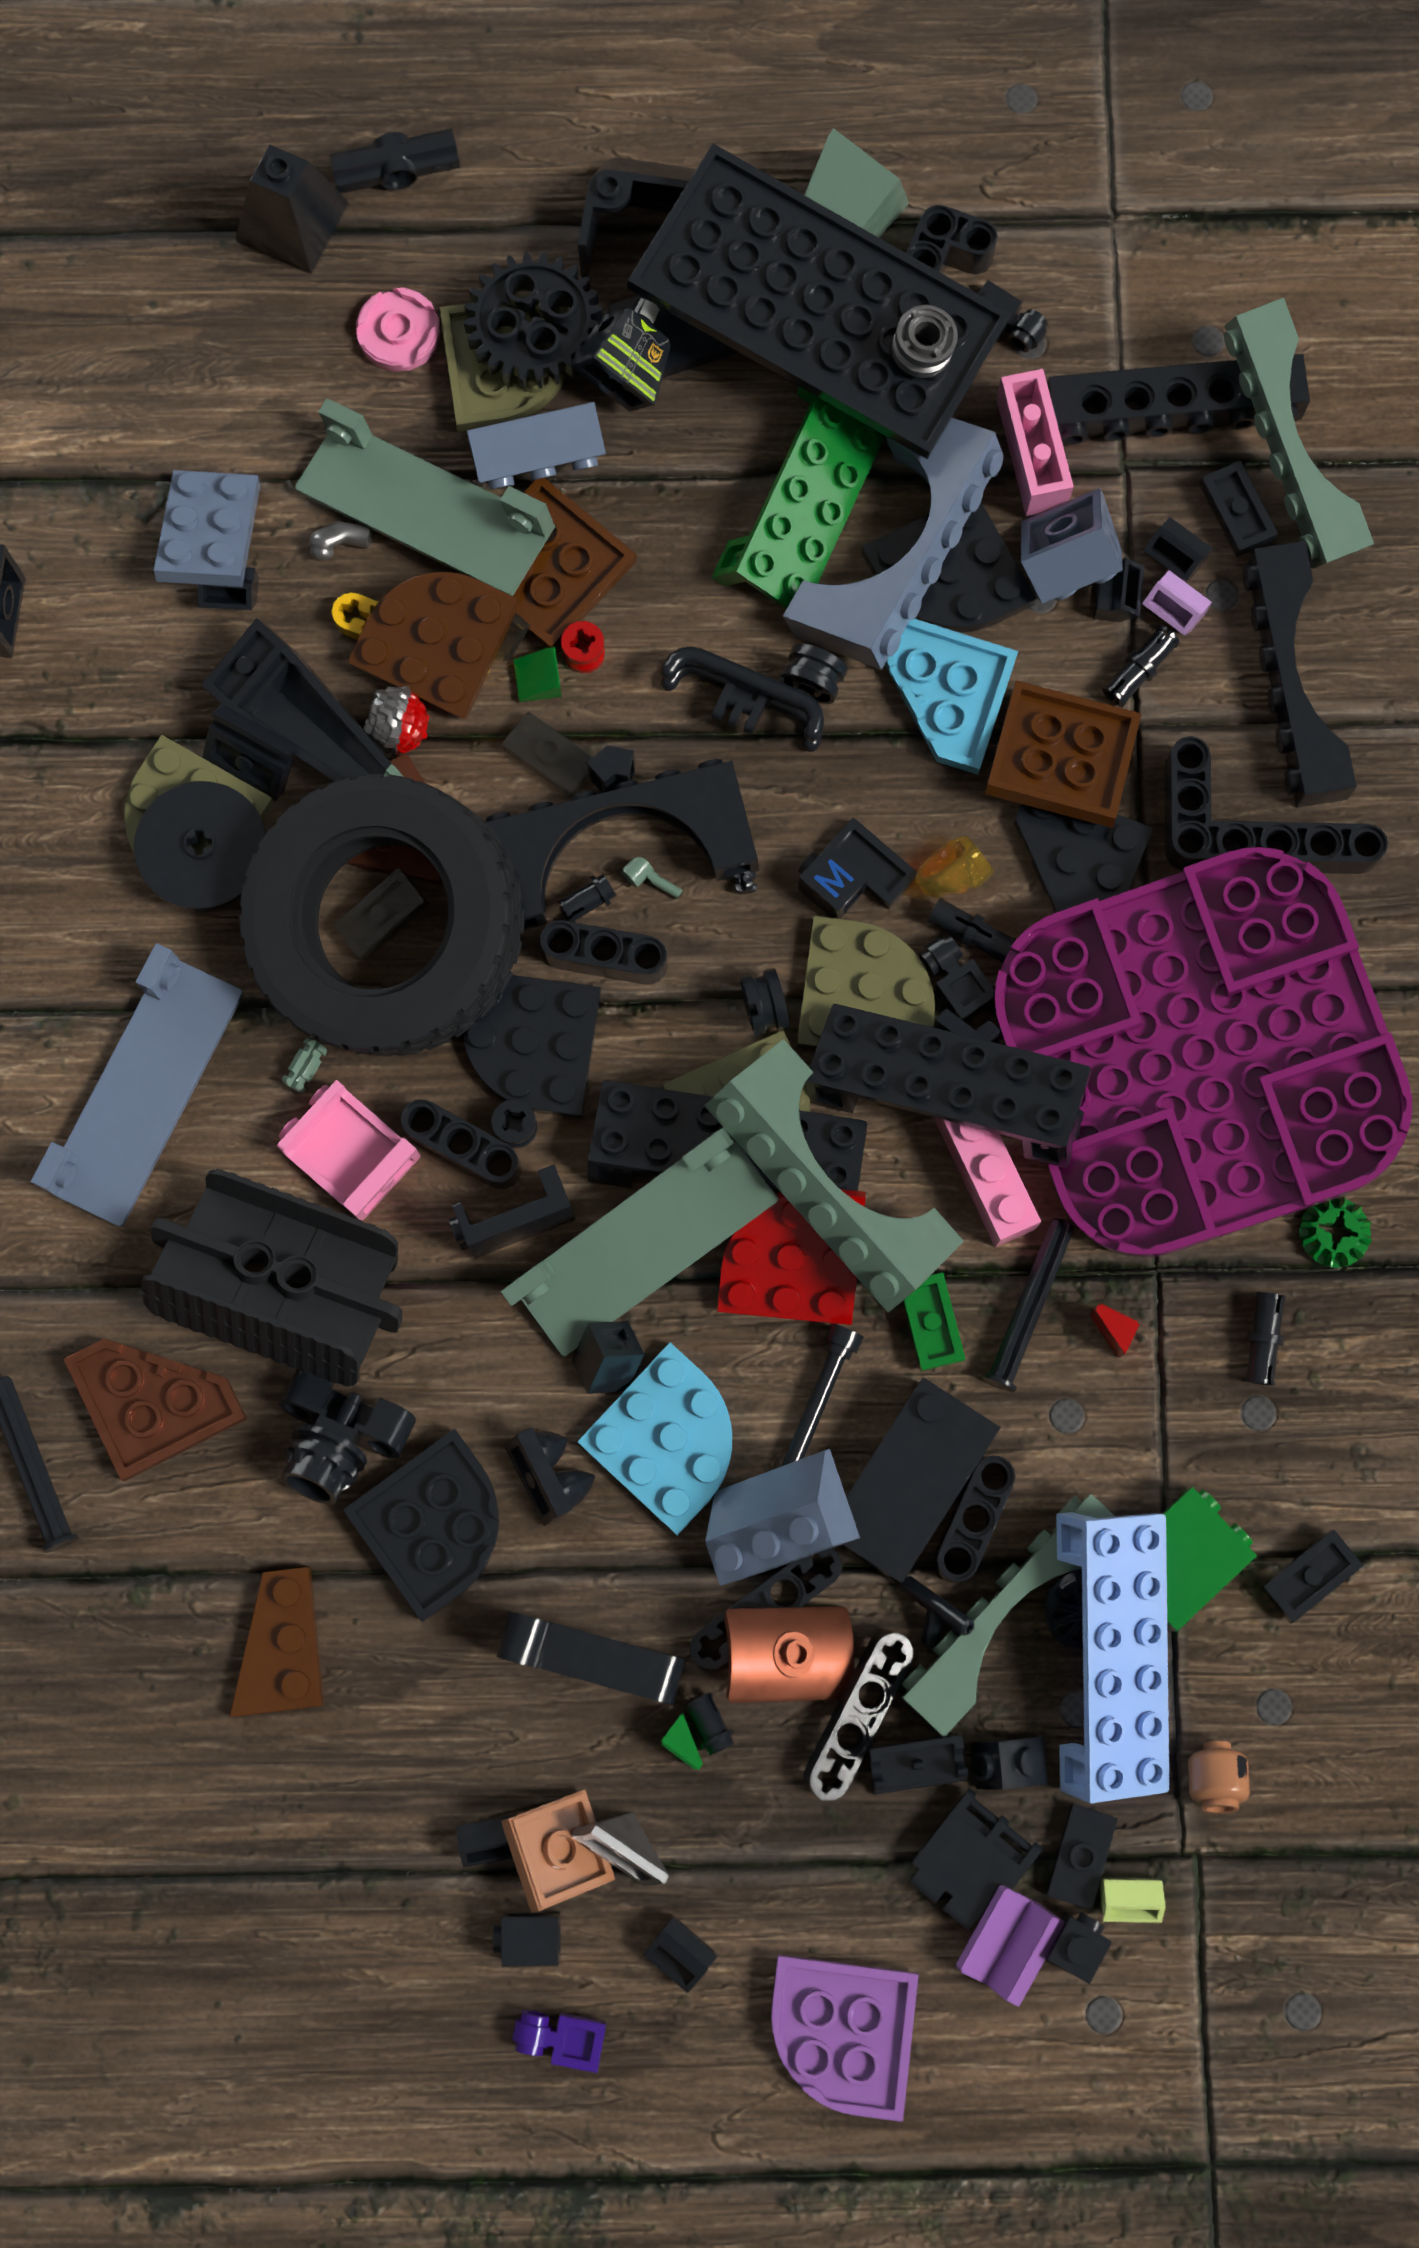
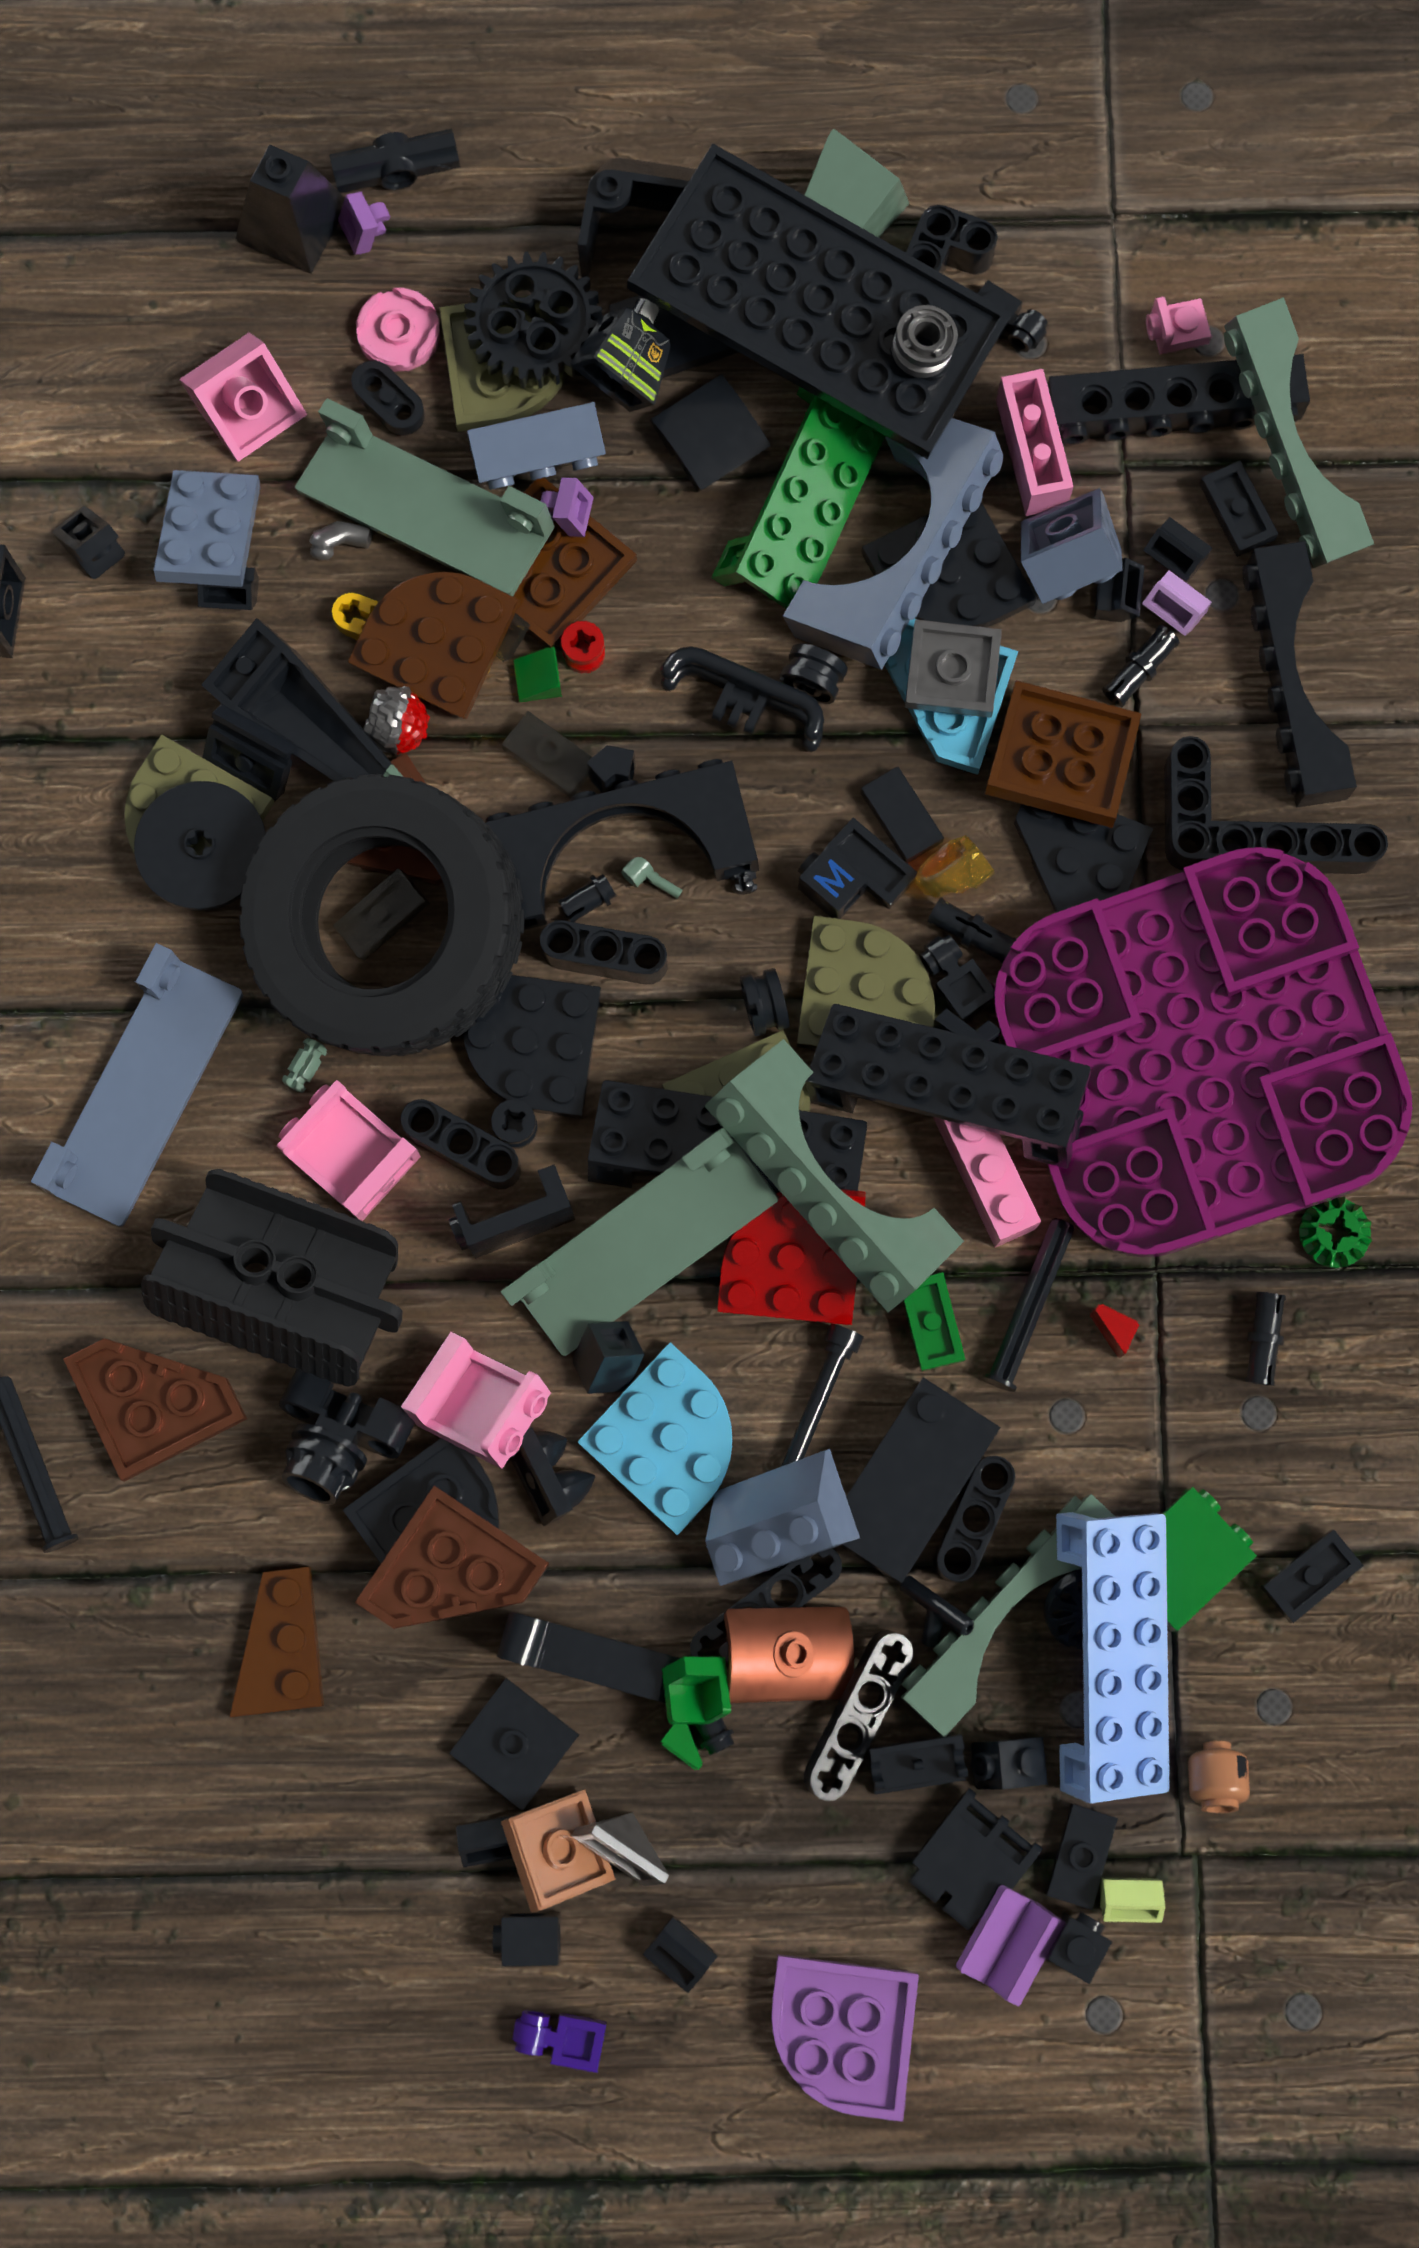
(90, 541): none -> black slope
(243, 396): none -> bright pink slope
(362, 221): none -> medium lavender tile
(390, 400): none -> black plate
(449, 1567): none -> copper plate
(476, 1401): none -> bright pink panel
(514, 1744): none -> black plate
(570, 506): none -> medium lavender tile
(696, 1690): none -> green panel
(710, 432): none -> black slope
(902, 815): none -> black tile
(953, 668): none -> flat silver plate
(1178, 325): none -> bright pink bracket

